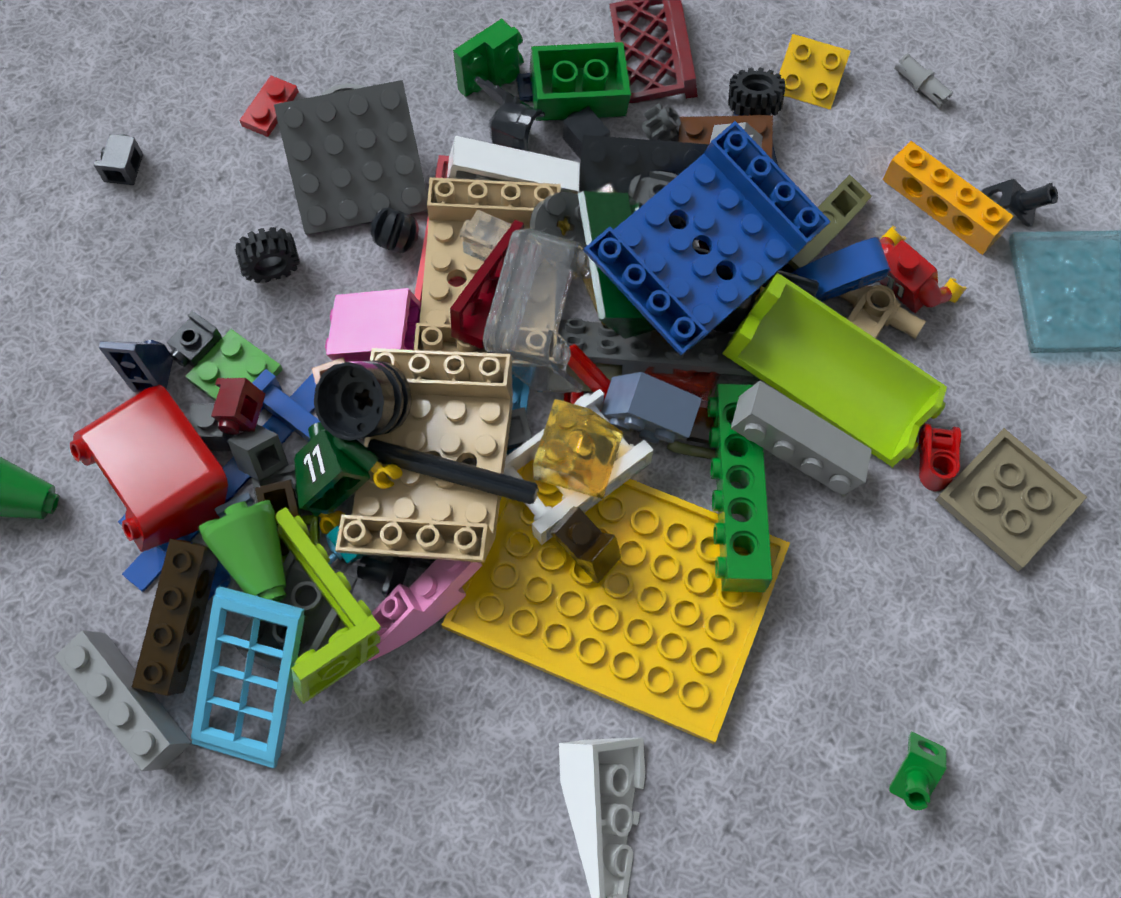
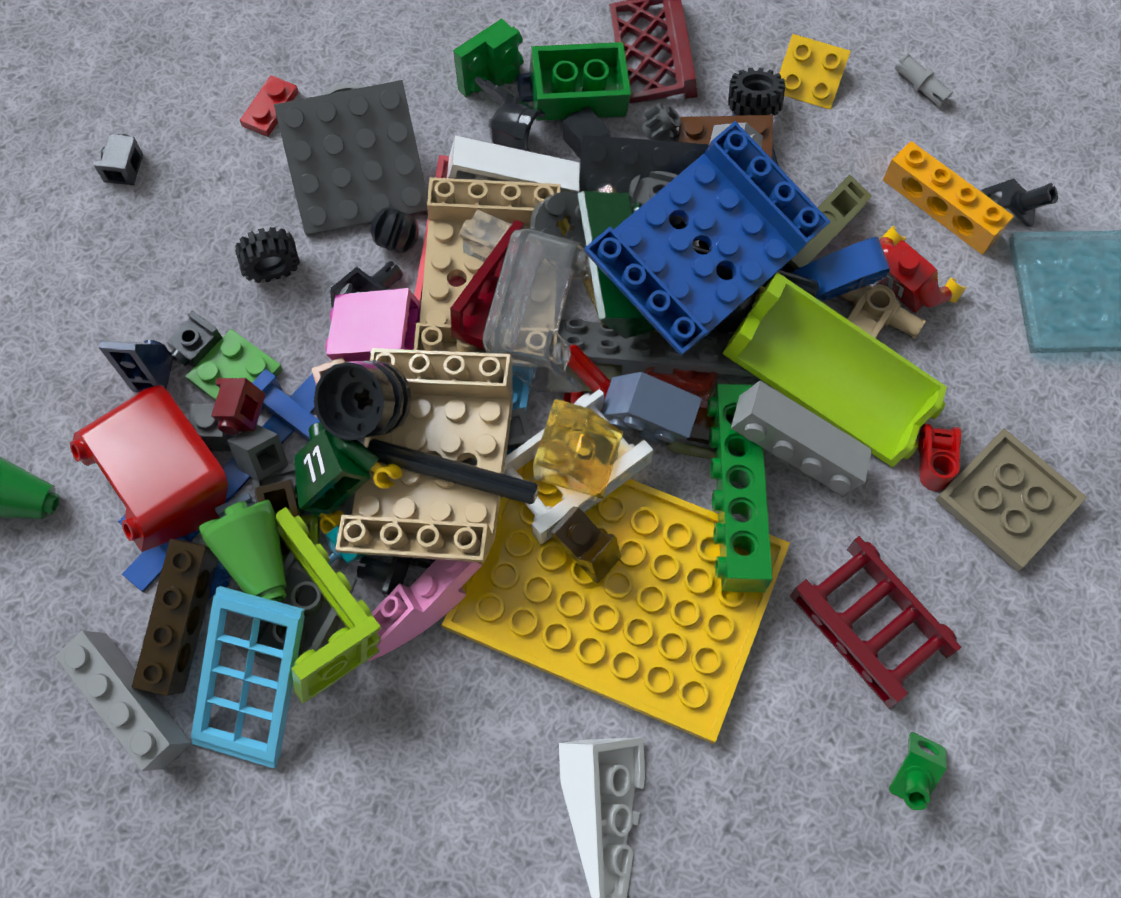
(362, 282): none -> black bracket
(863, 654): none -> dark red fence

